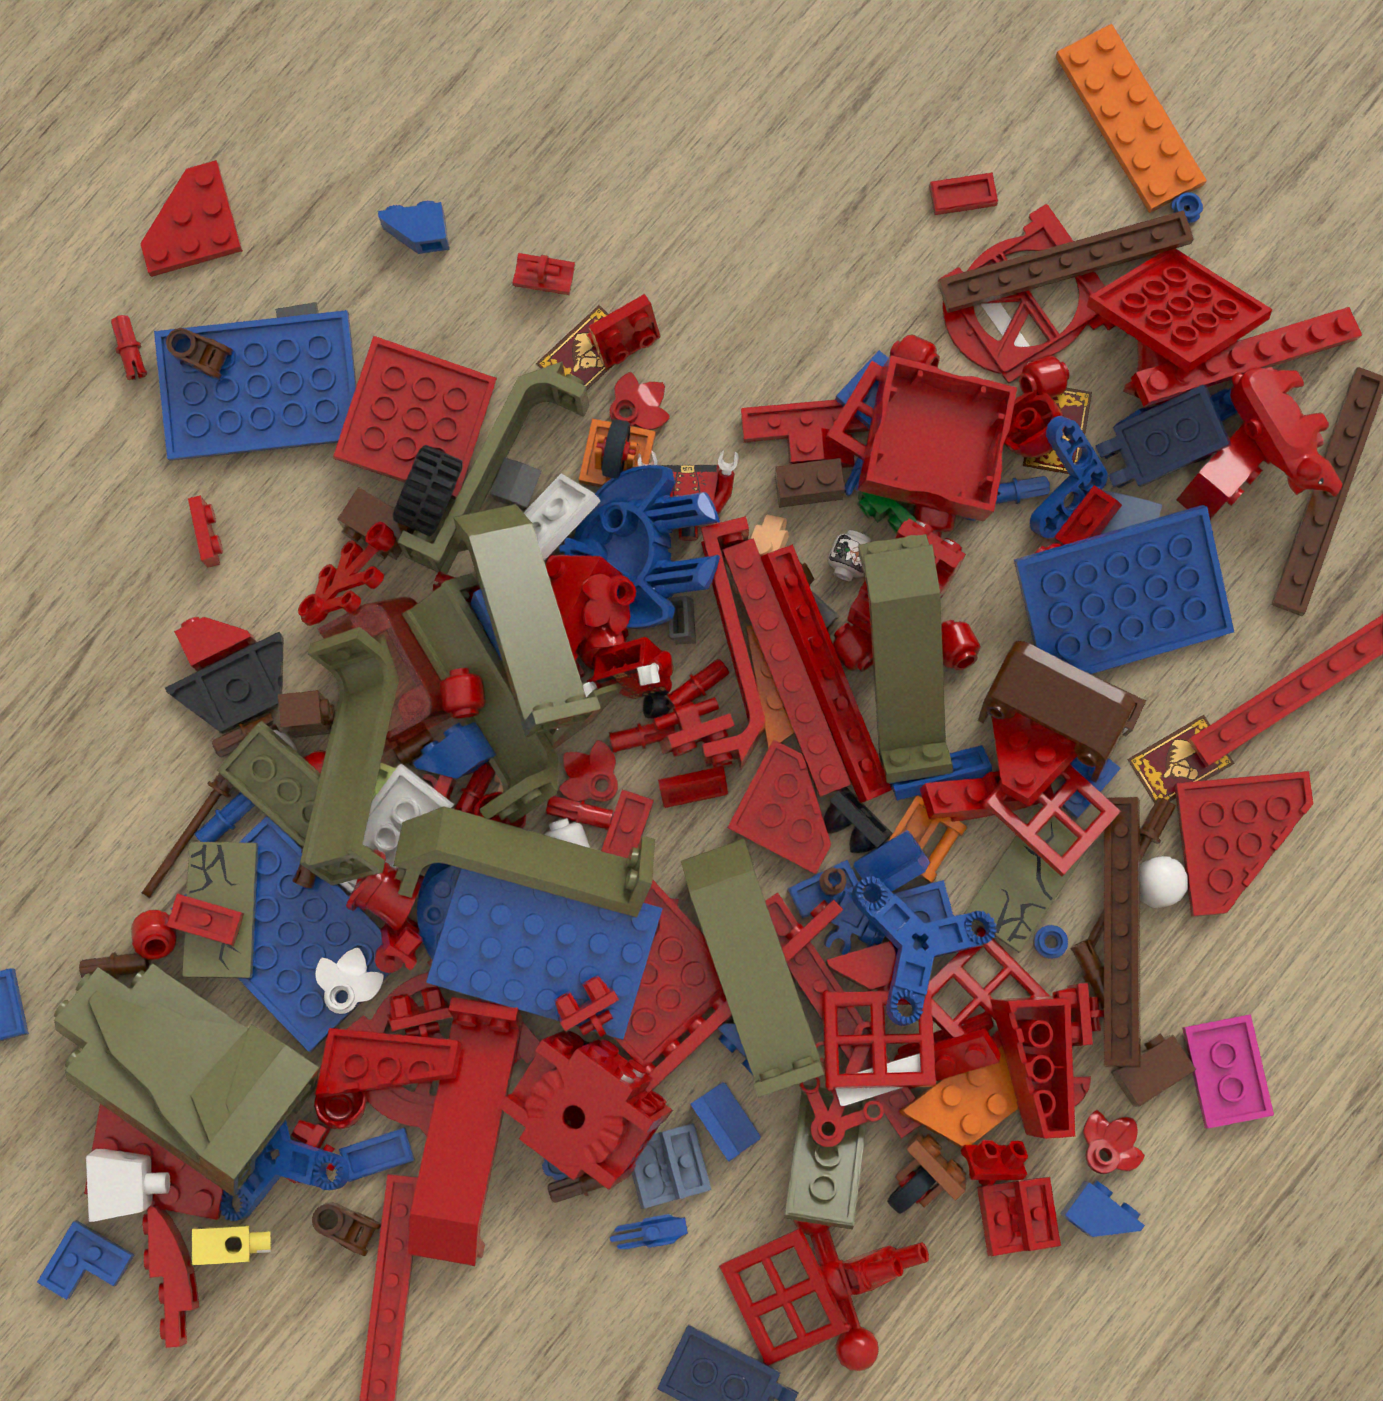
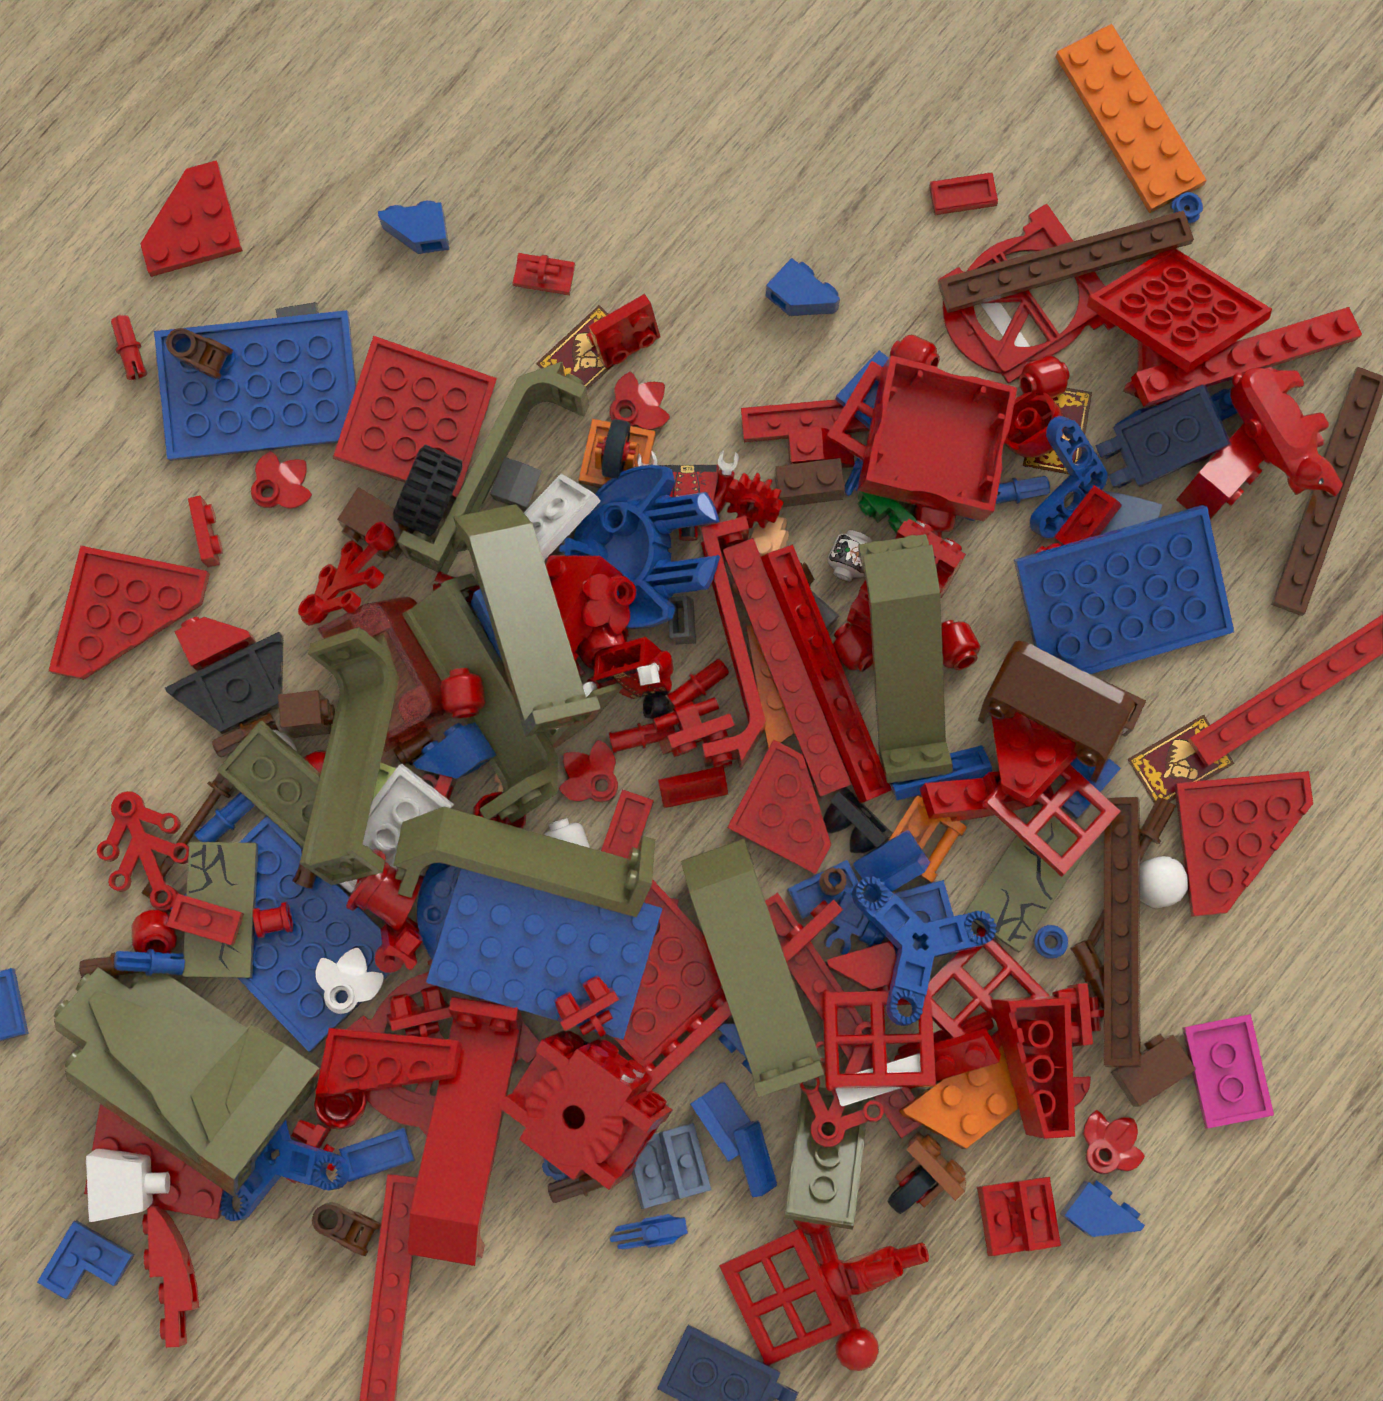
(119, 605): none -> red plate
(141, 846): none -> red plant
(150, 962): none -> blue axle
(211, 1248): light yellow torso -> none
(272, 920): none -> red bush
(284, 479): none -> red plate
(475, 788): red axle -> none
(579, 812): red axle -> none
(754, 500): none -> red gear
(755, 1158): none -> blue tile
(800, 293): none -> blue slope
(995, 1162): red hips -> none

